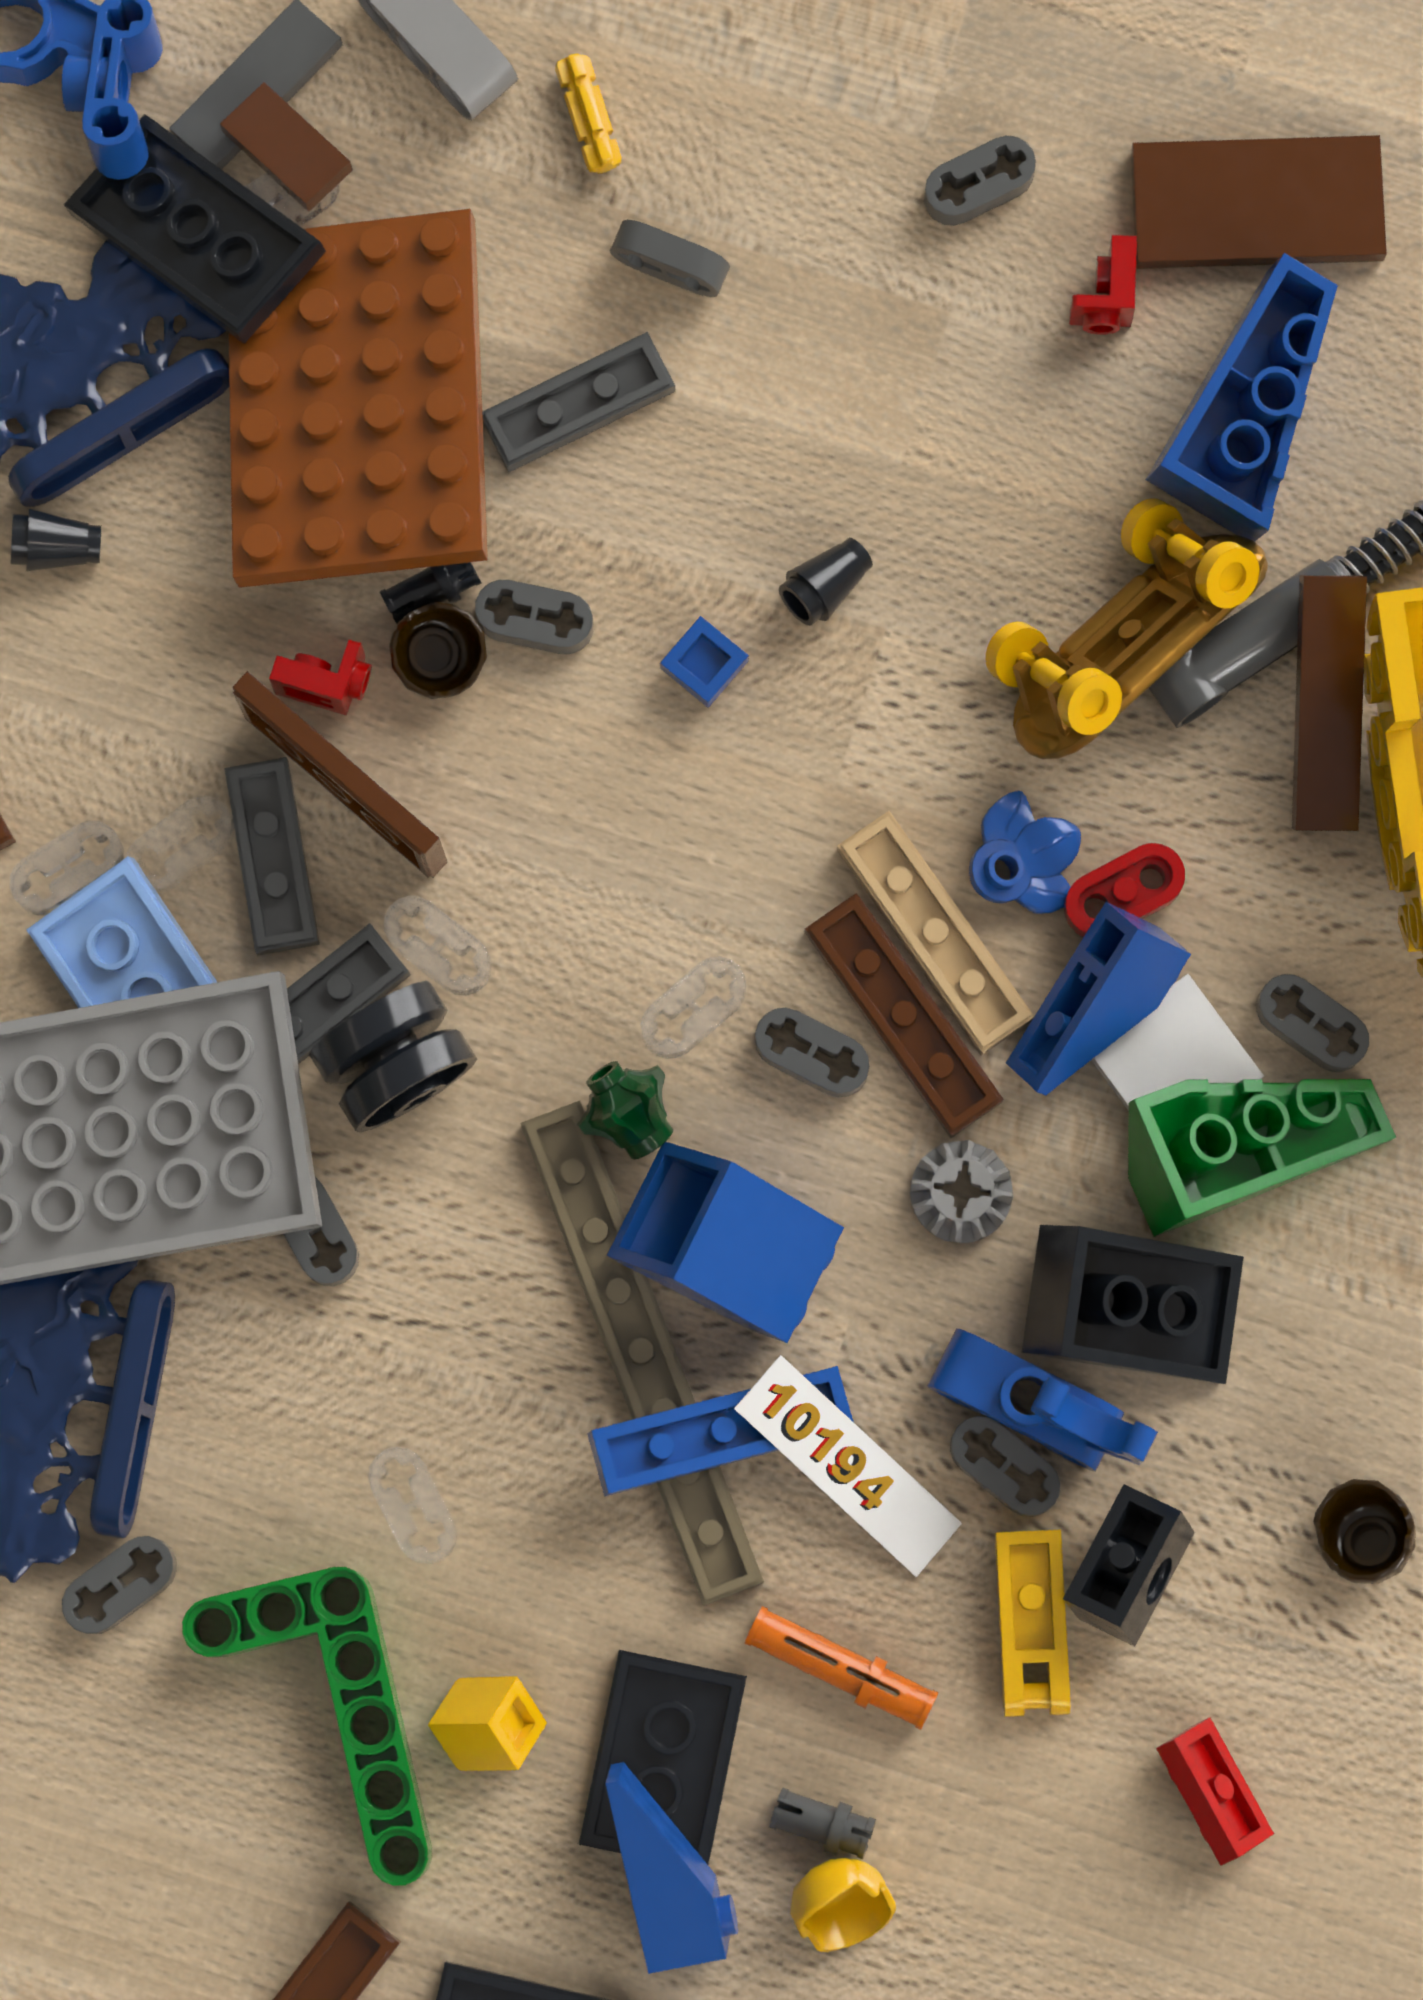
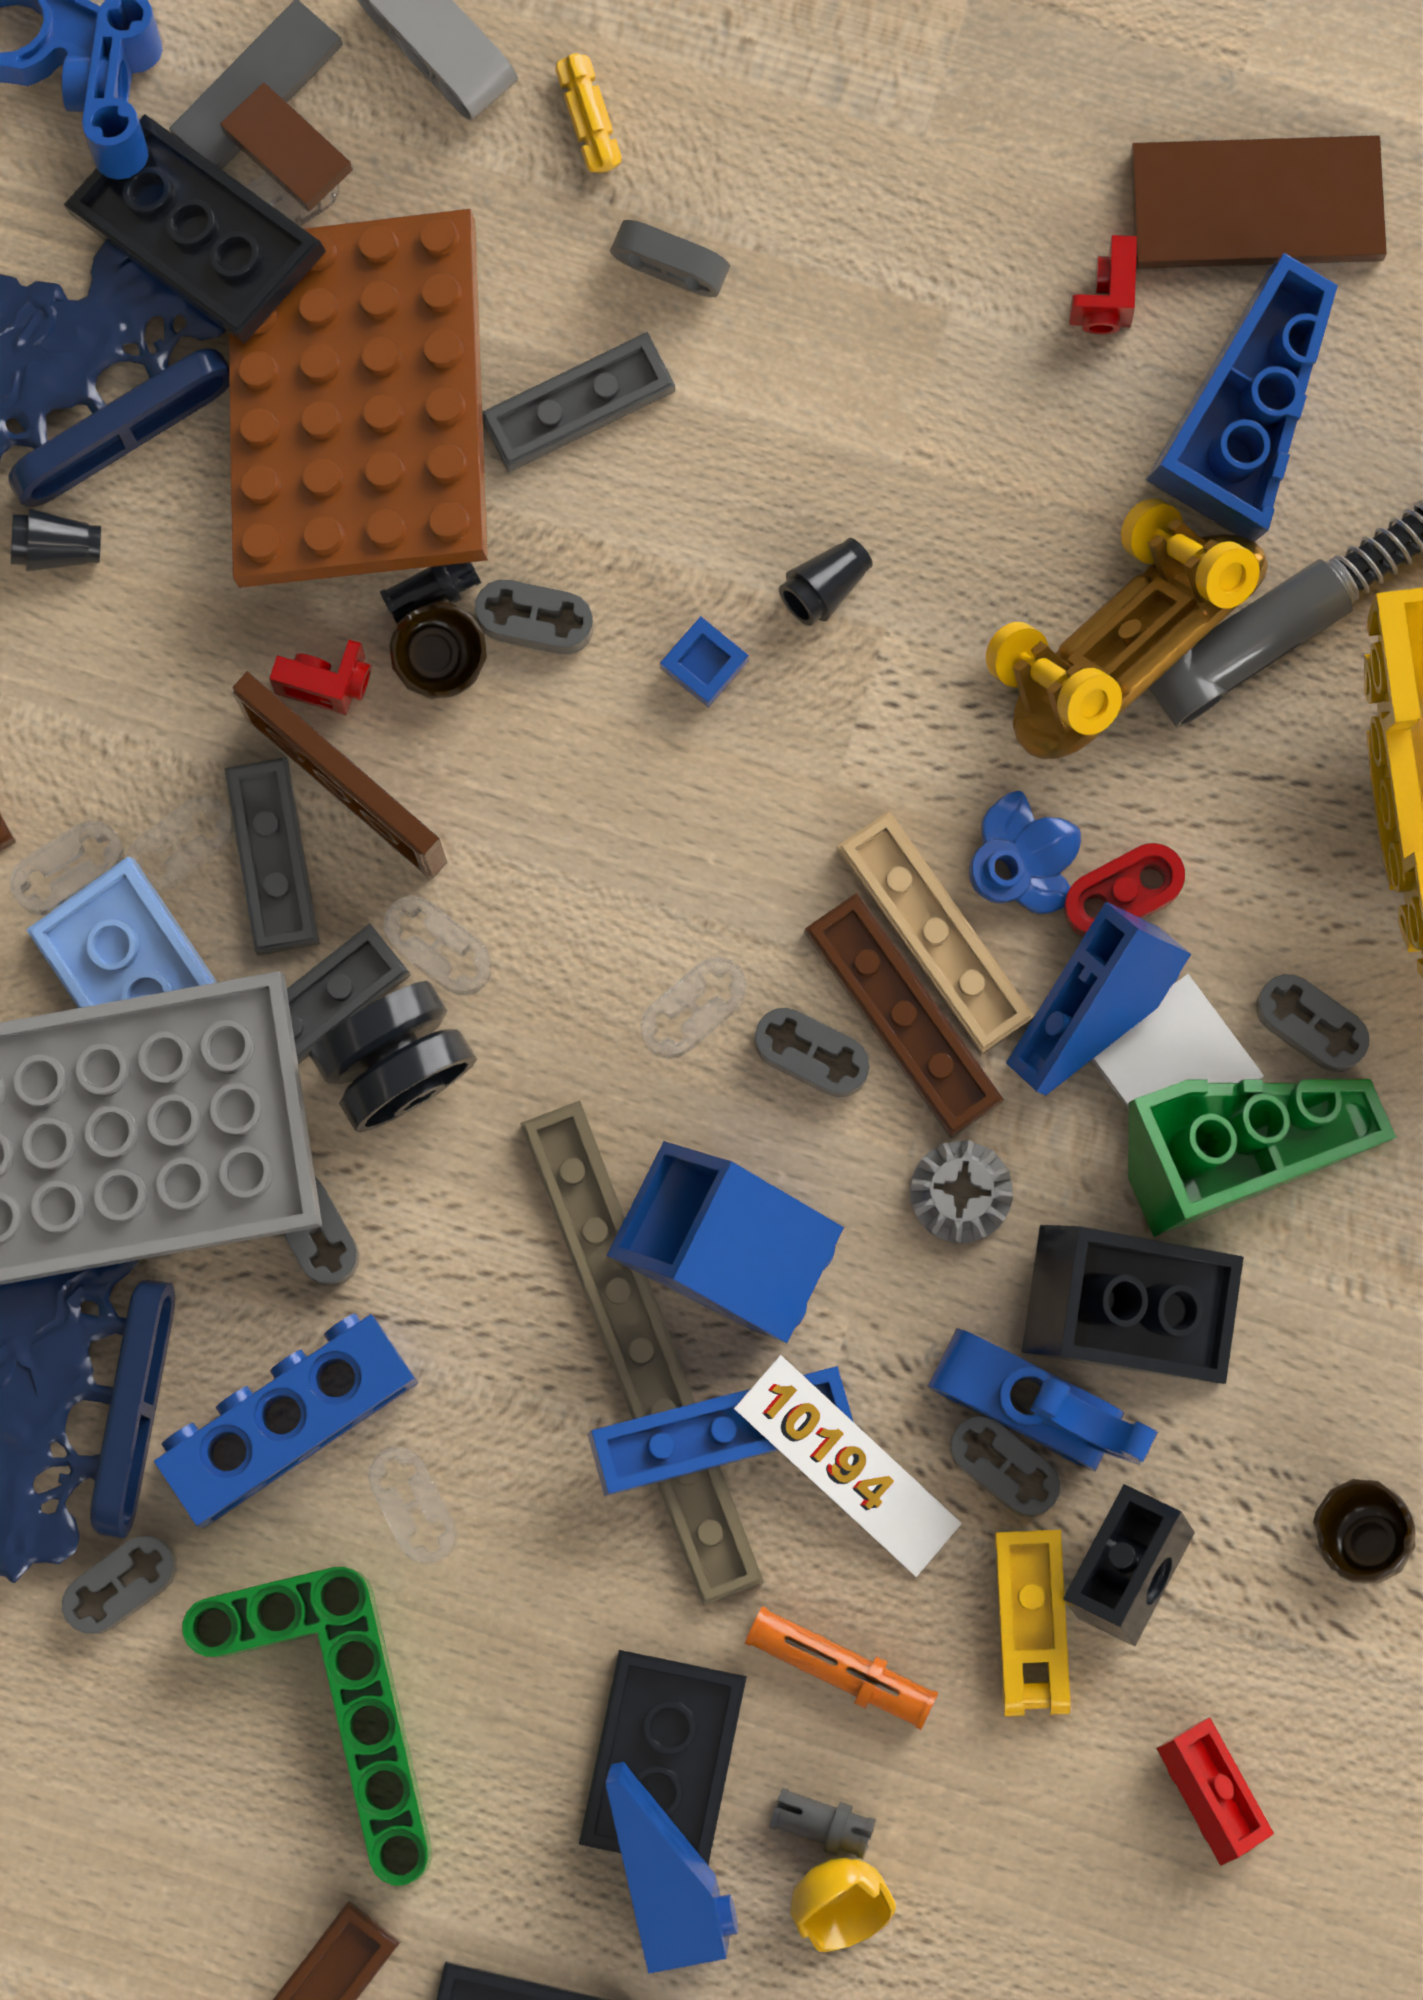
(189, 1459): none -> blue brick
(487, 1723): yellow panel -> none
(627, 1108): dark green rock -> none
(985, 193): dark grey beam -> none
(1329, 702): reddish brown tile -> none

